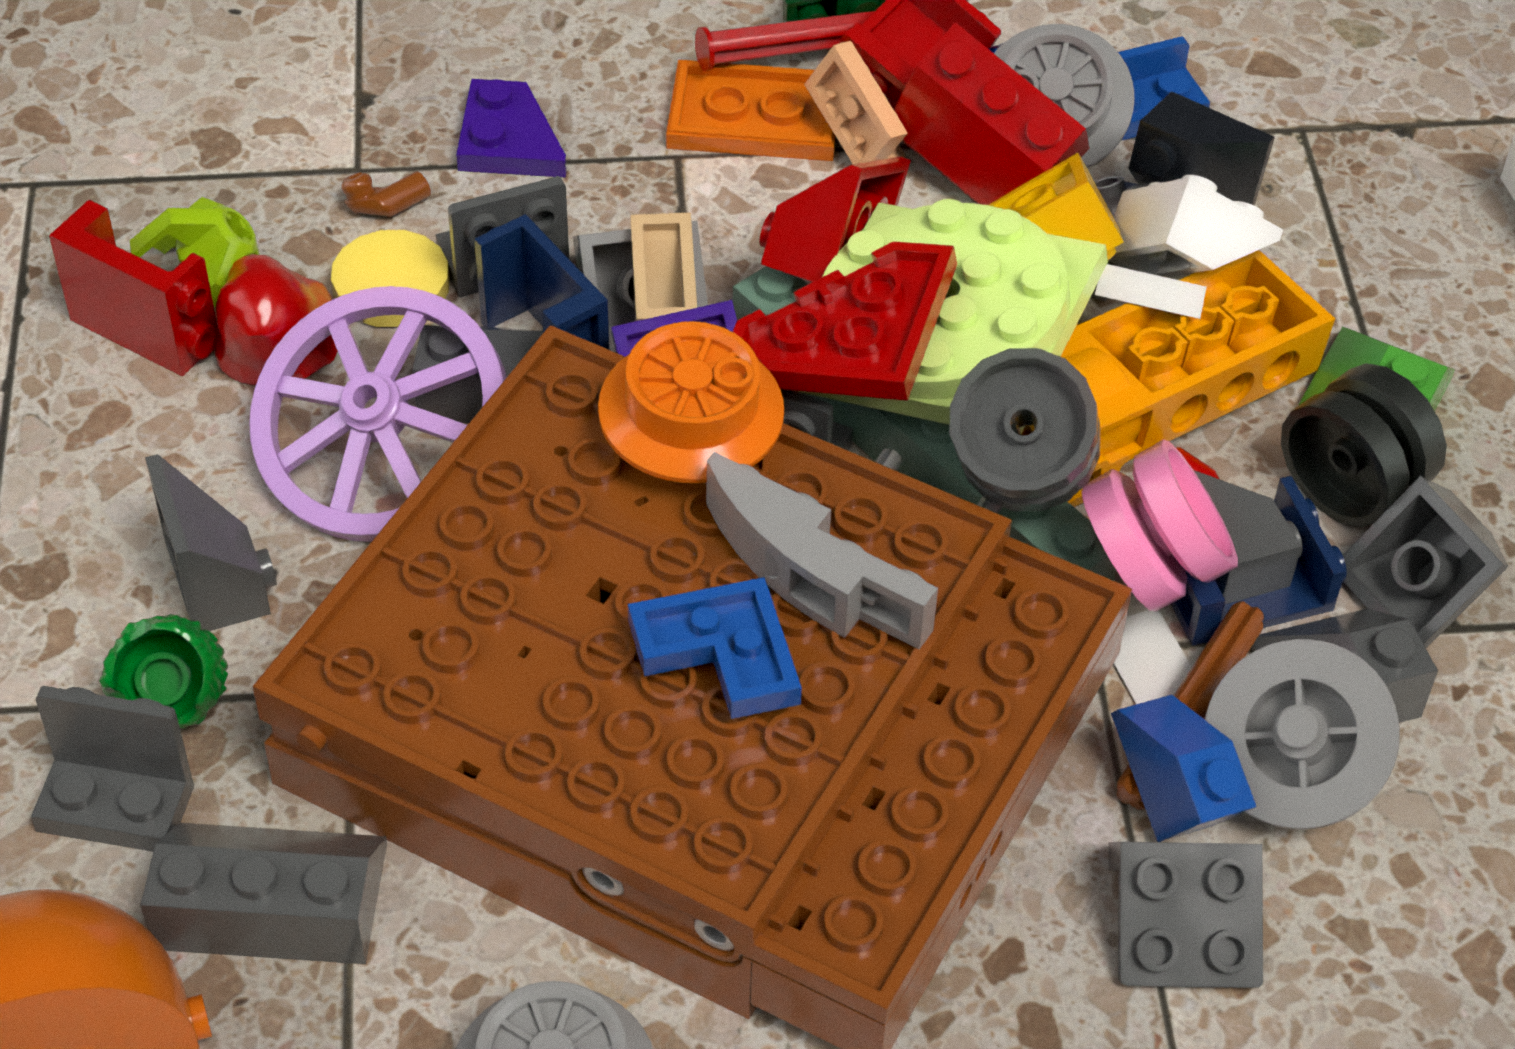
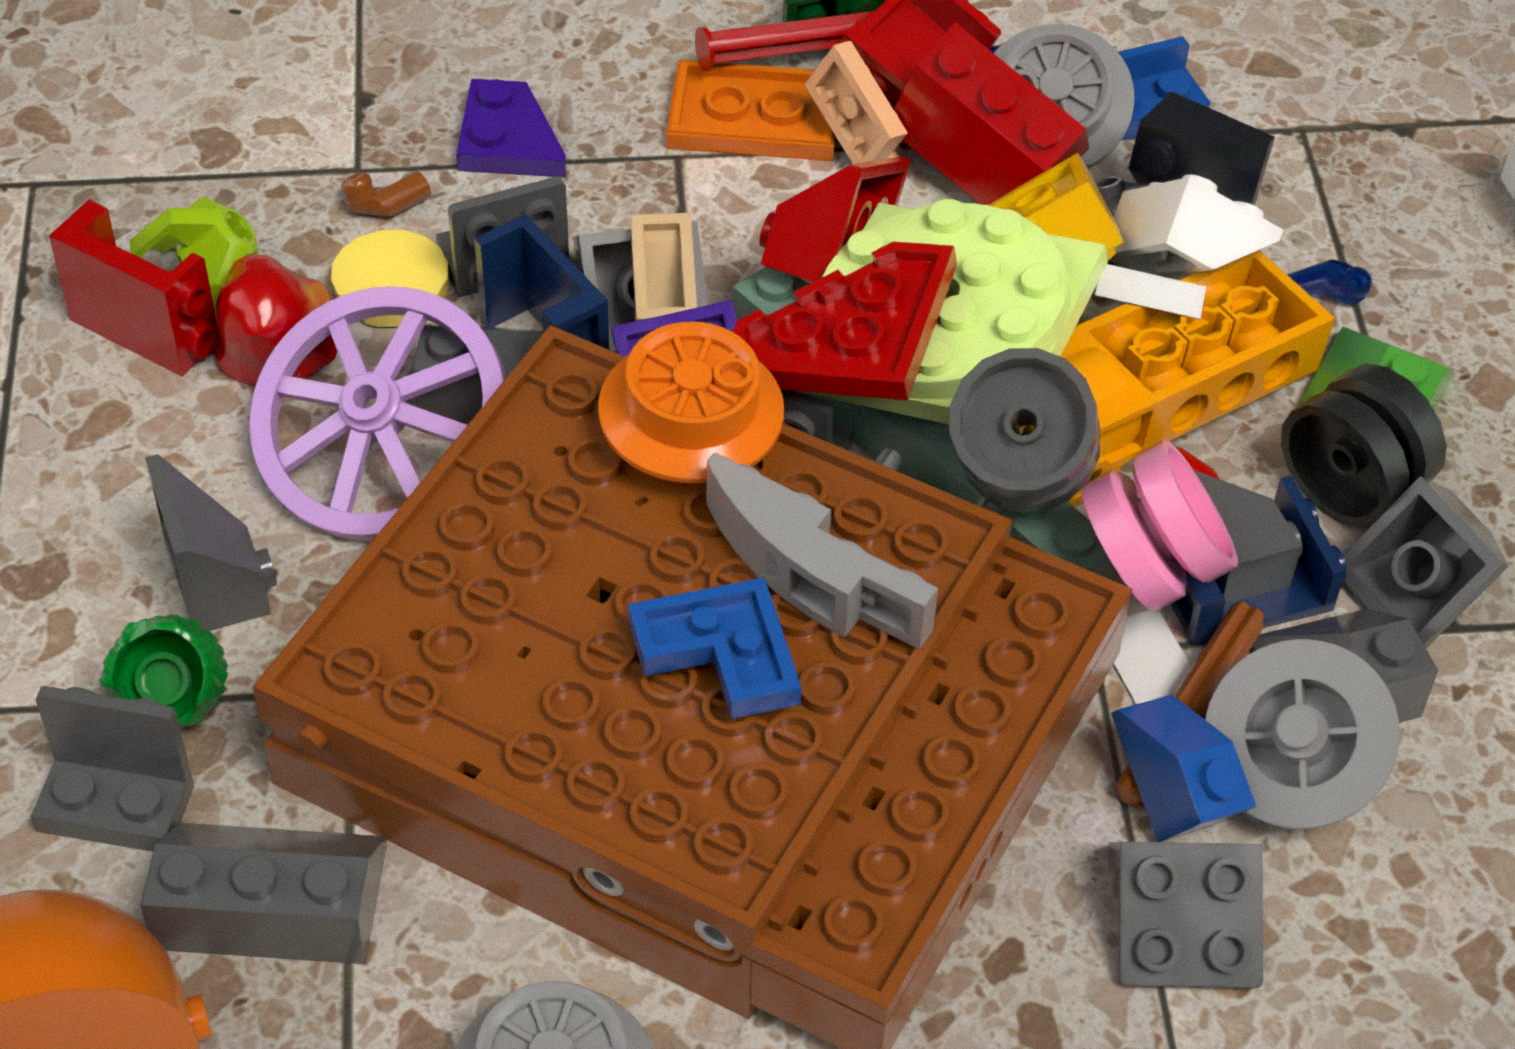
(1334, 281): none -> clear blue arm

